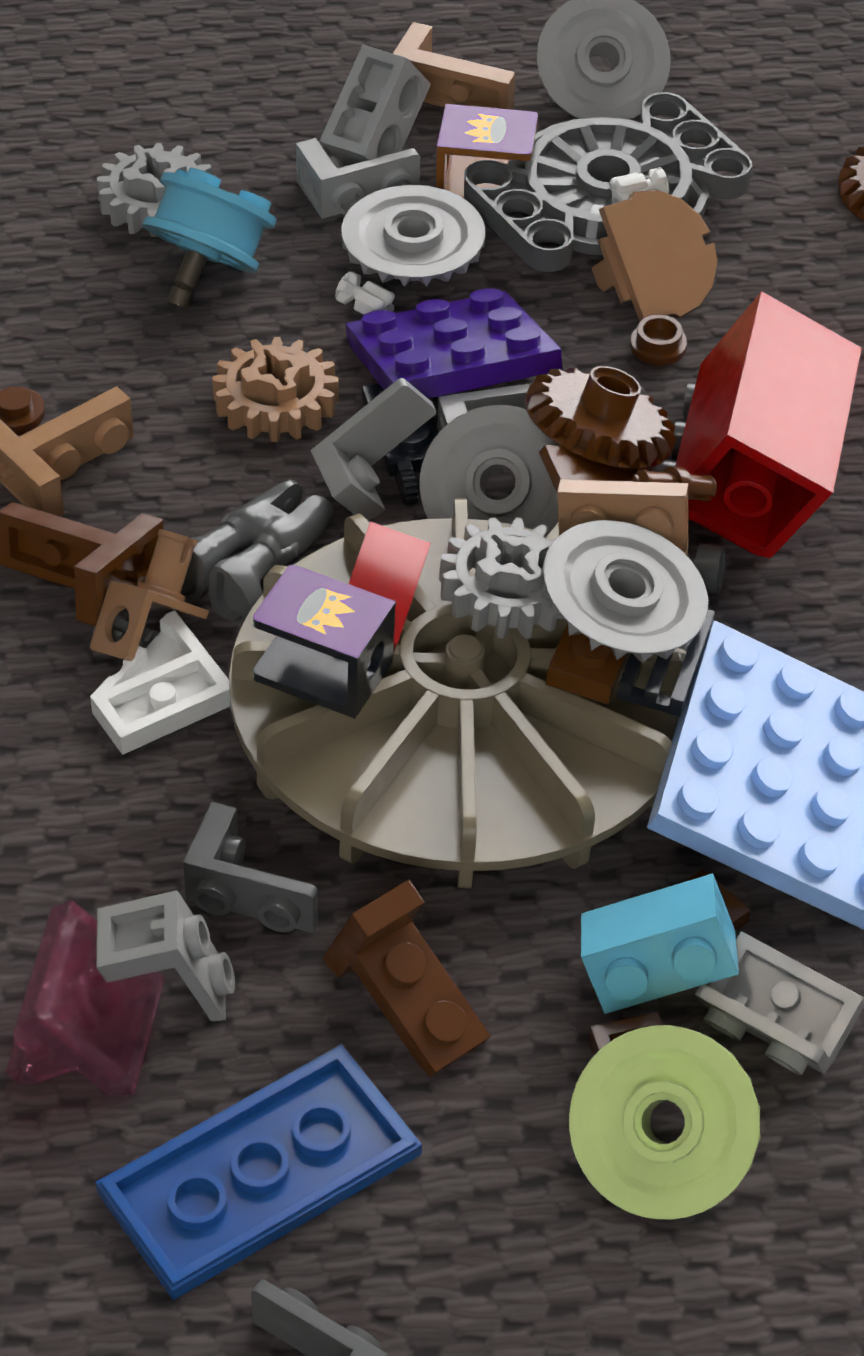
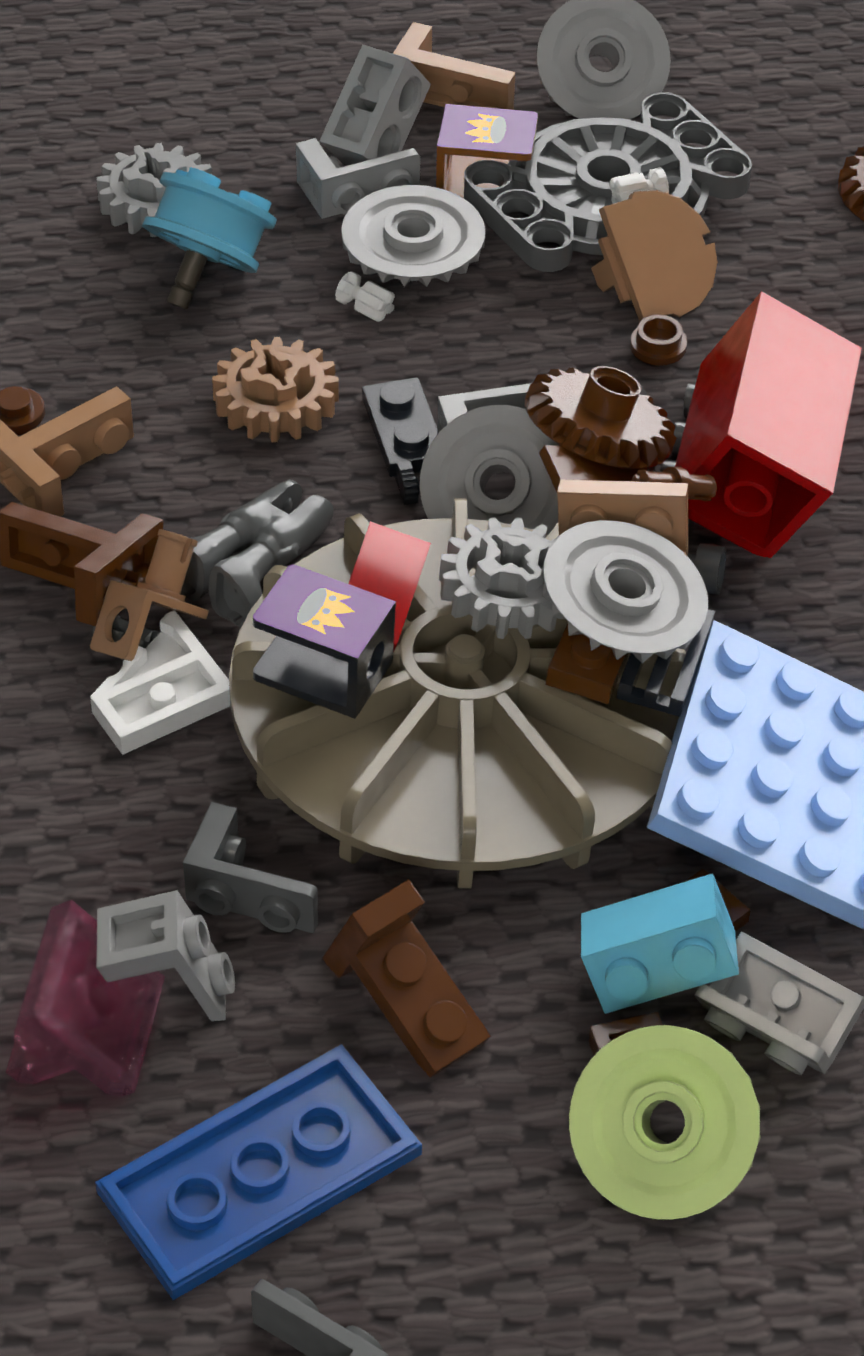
(364, 439): light grey bracket -> none
(454, 344): dark purple plate -> none

